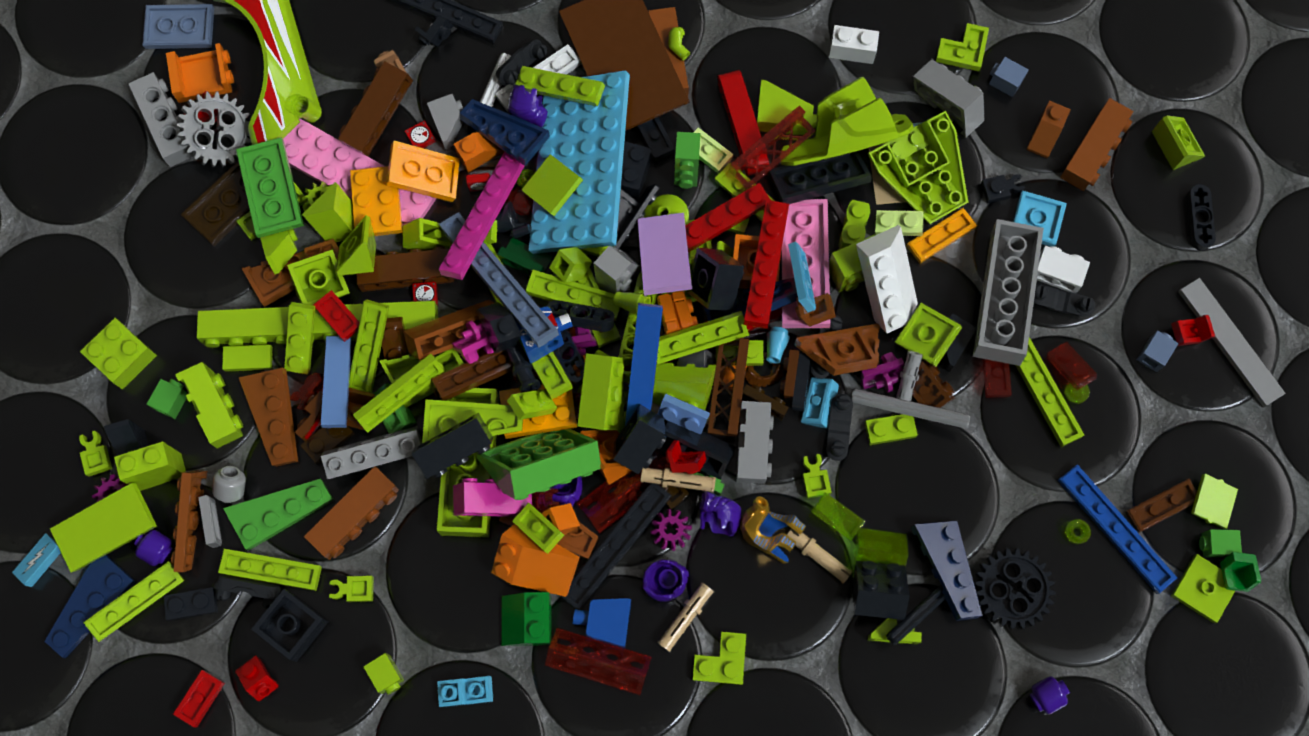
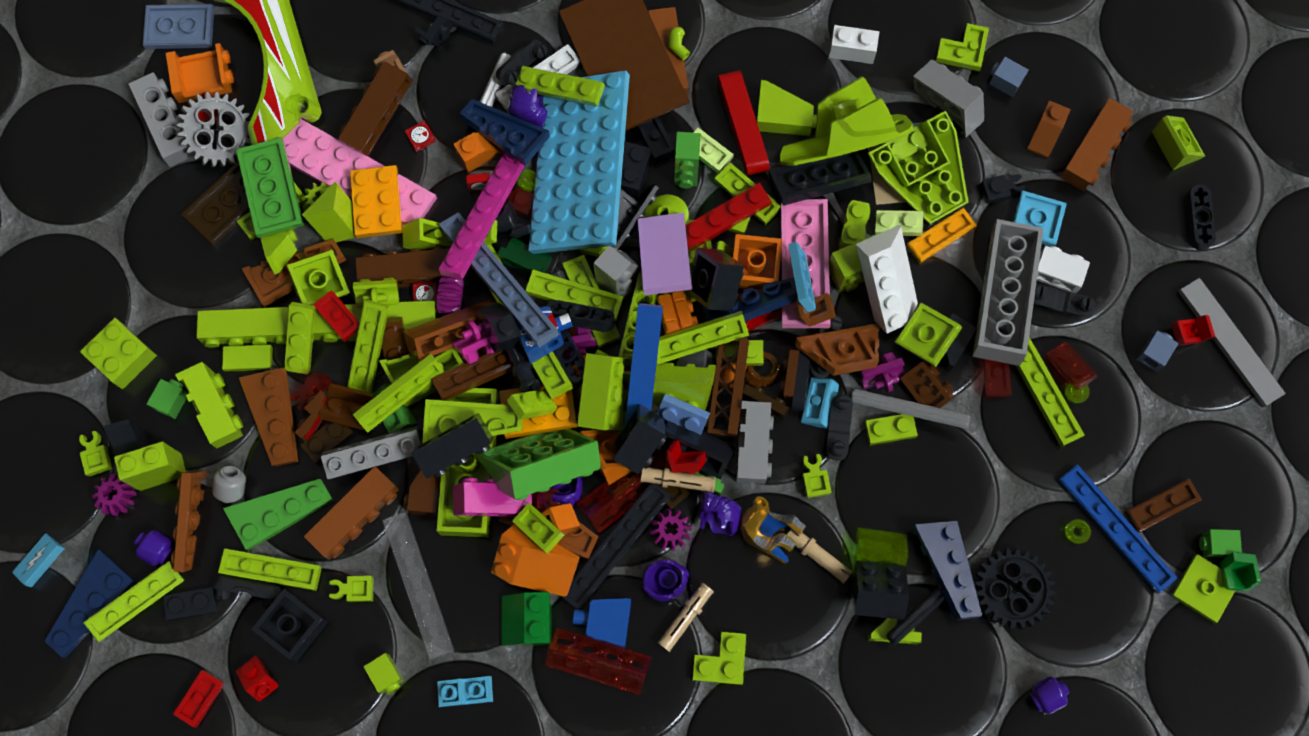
(103, 527): lime tile -> none
(210, 521): light grey tile -> none
(336, 382): medium blue tile -> none
(358, 250): lime slope -> none
(378, 291): none -> lime hips
(418, 586): none -> clear plate
(423, 171): light orange plate -> none
(423, 496): none -> reddish brown slope
(446, 117): light grey slope -> none
(449, 295): none -> magenta gear
(552, 185): lime tile -> none
(570, 264): lime brick -> none
(630, 301): lime cone -> none
(766, 264): red plate -> none
(769, 139): clear red fence -> none
(776, 343): medium azure cone -> none
(837, 516): clear neon green plate -> none
(909, 375): light grey pin -> none
(1214, 501): lime piece -> none

